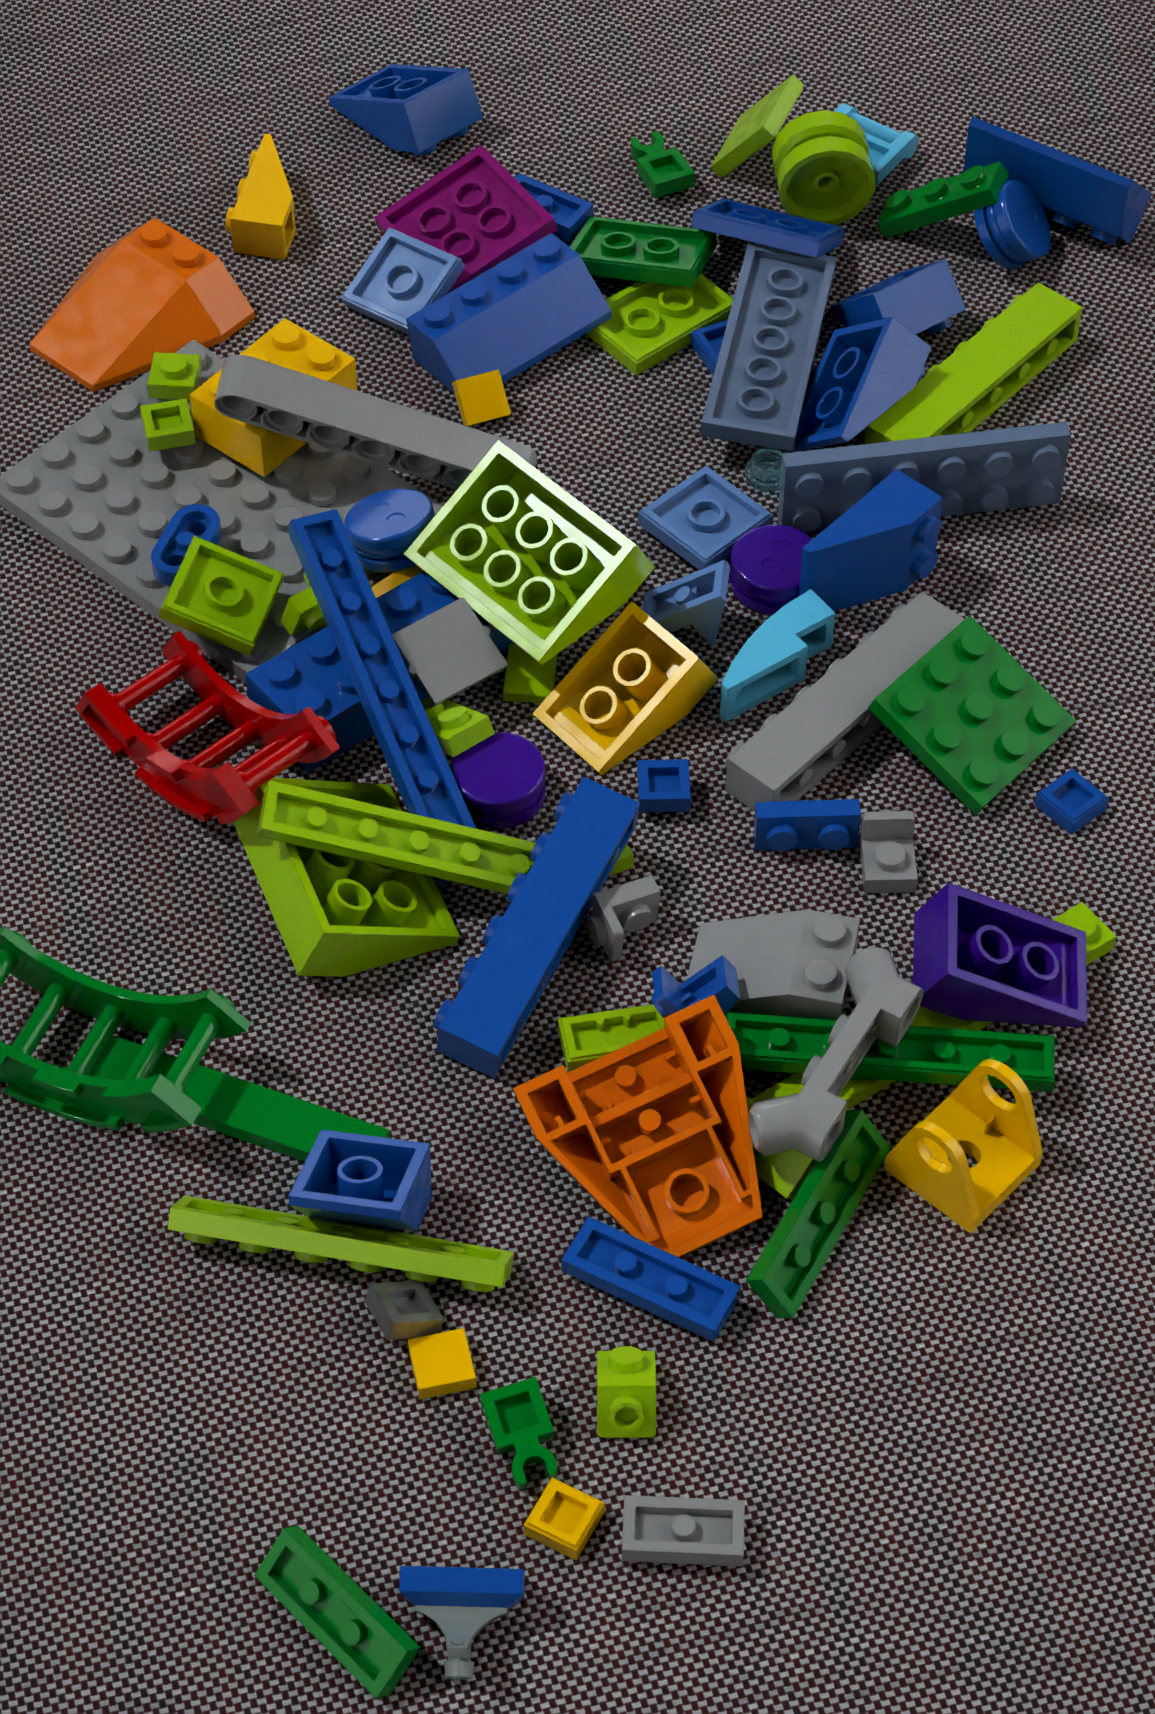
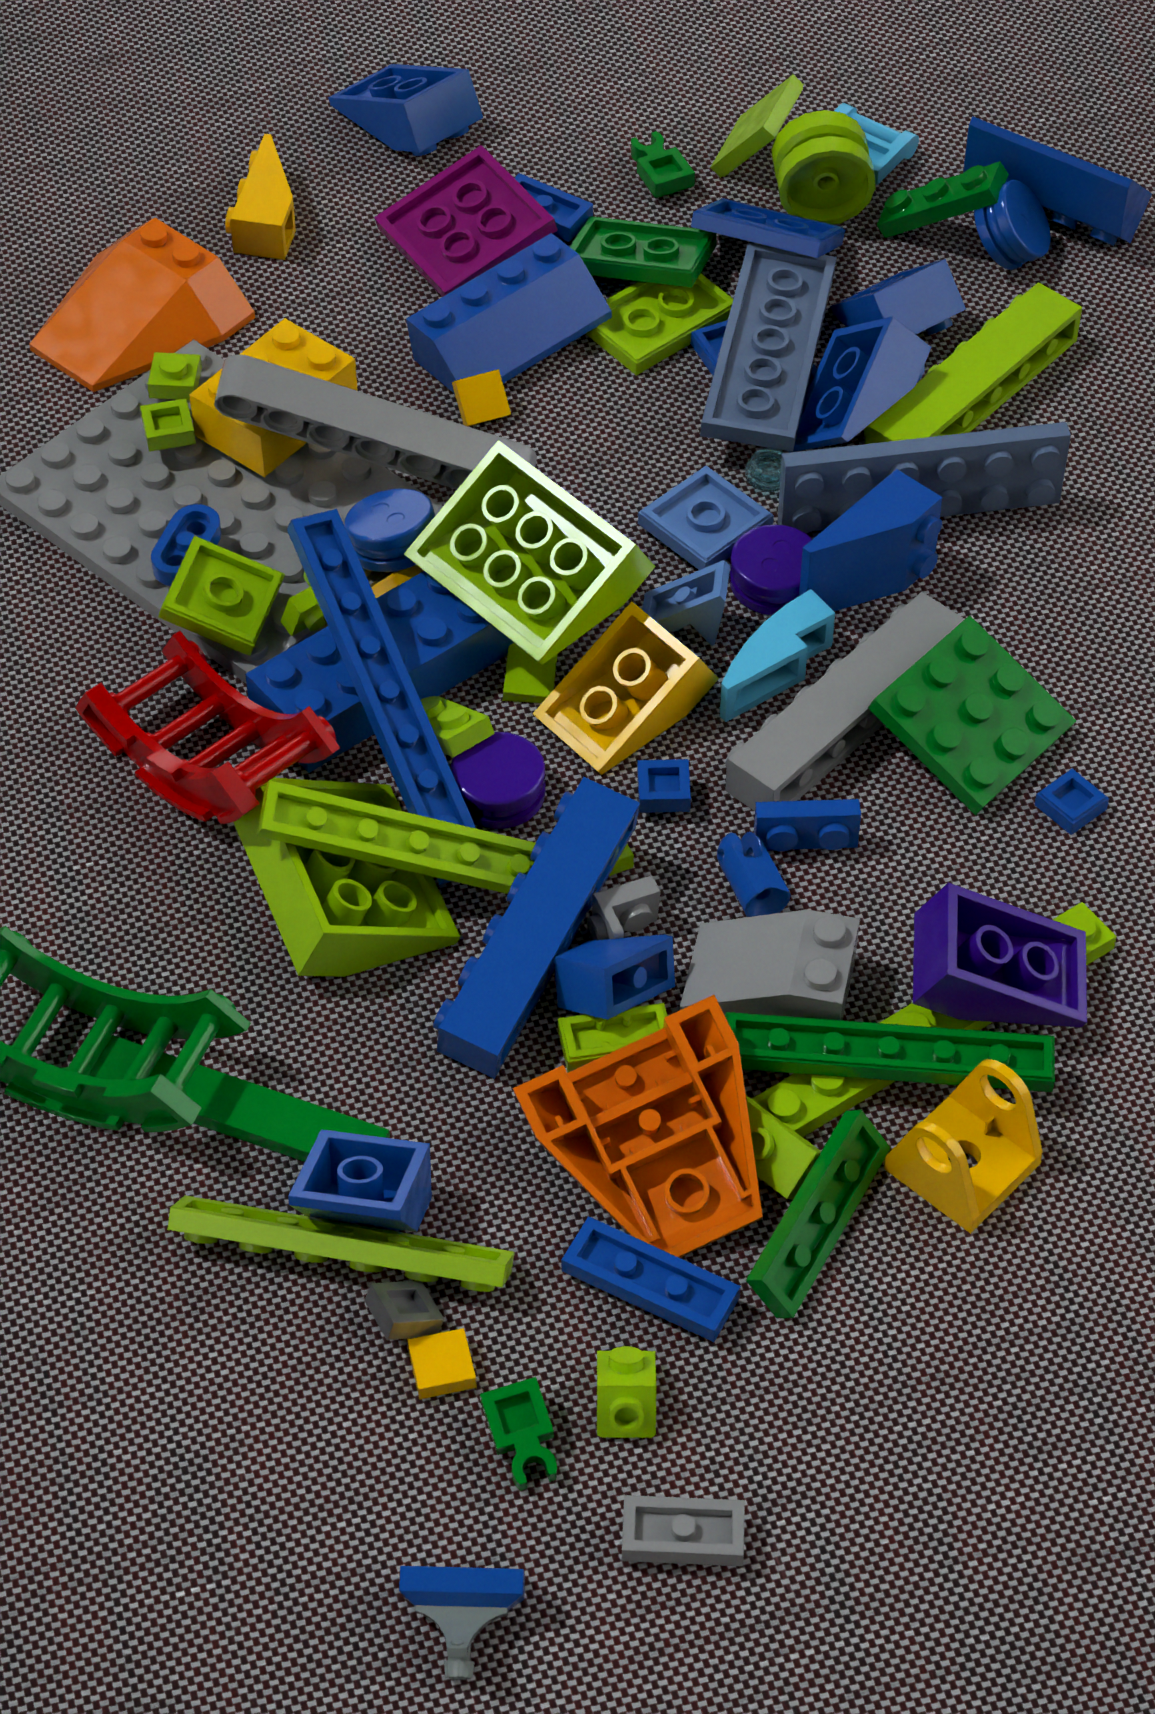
(337, 1611): green plate -> none
(401, 279): medium blue plate -> none
(449, 651): light grey piece -> none
(564, 1518): yellow tile -> none
(614, 974): none -> blue slope
(715, 979): blue bracket -> none
(752, 874): none -> blue piece
(816, 1115): light grey plate -> none
(888, 852): light grey bracket -> none

